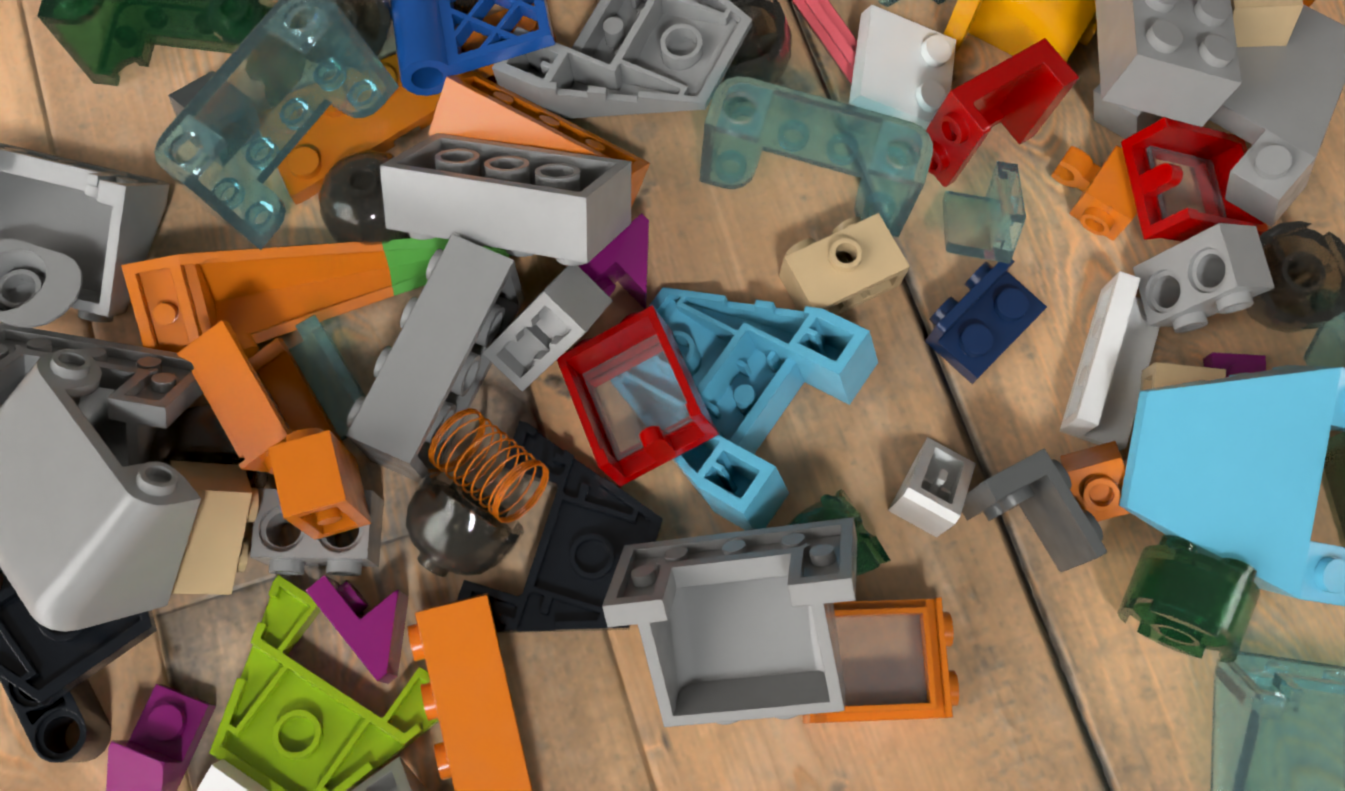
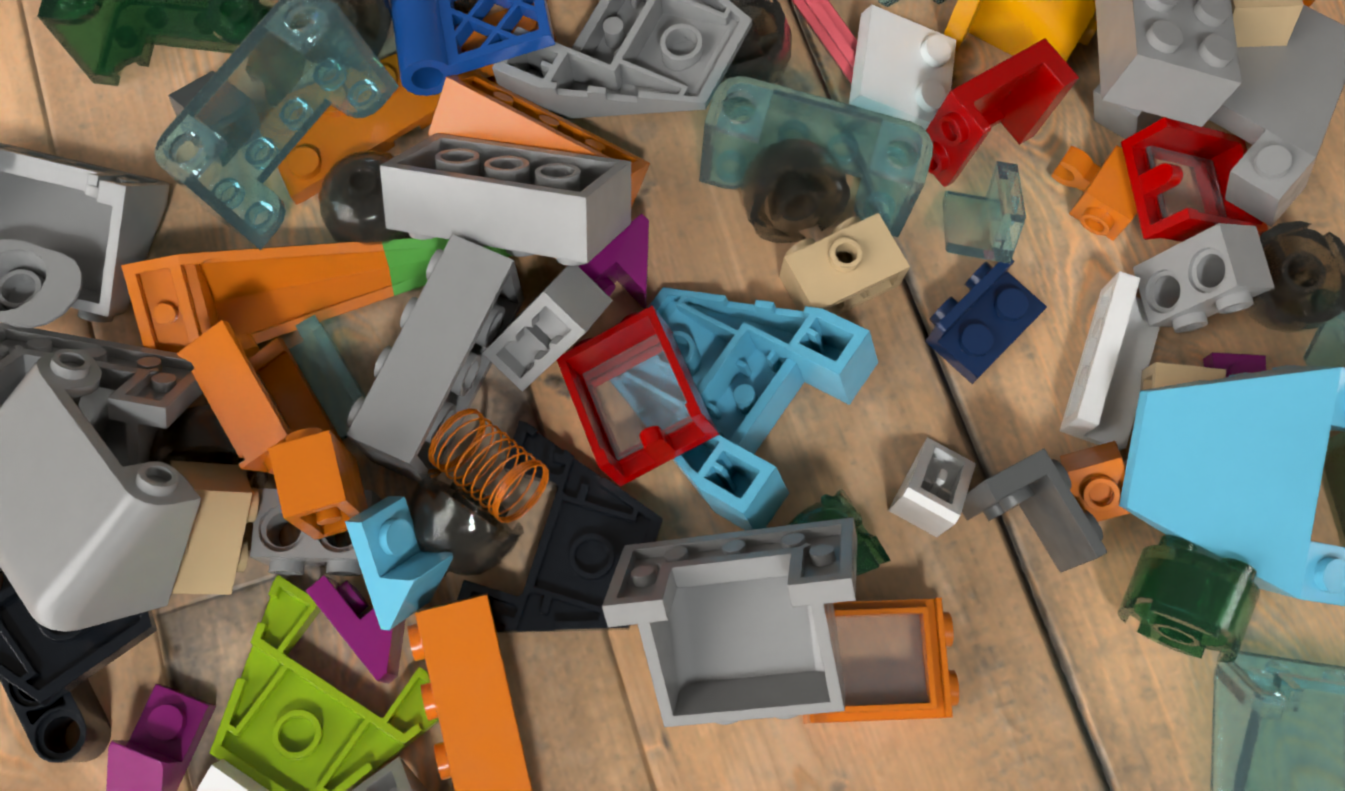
(392, 565): none -> medium azure slope
(793, 189): none -> clear smoke cylinder

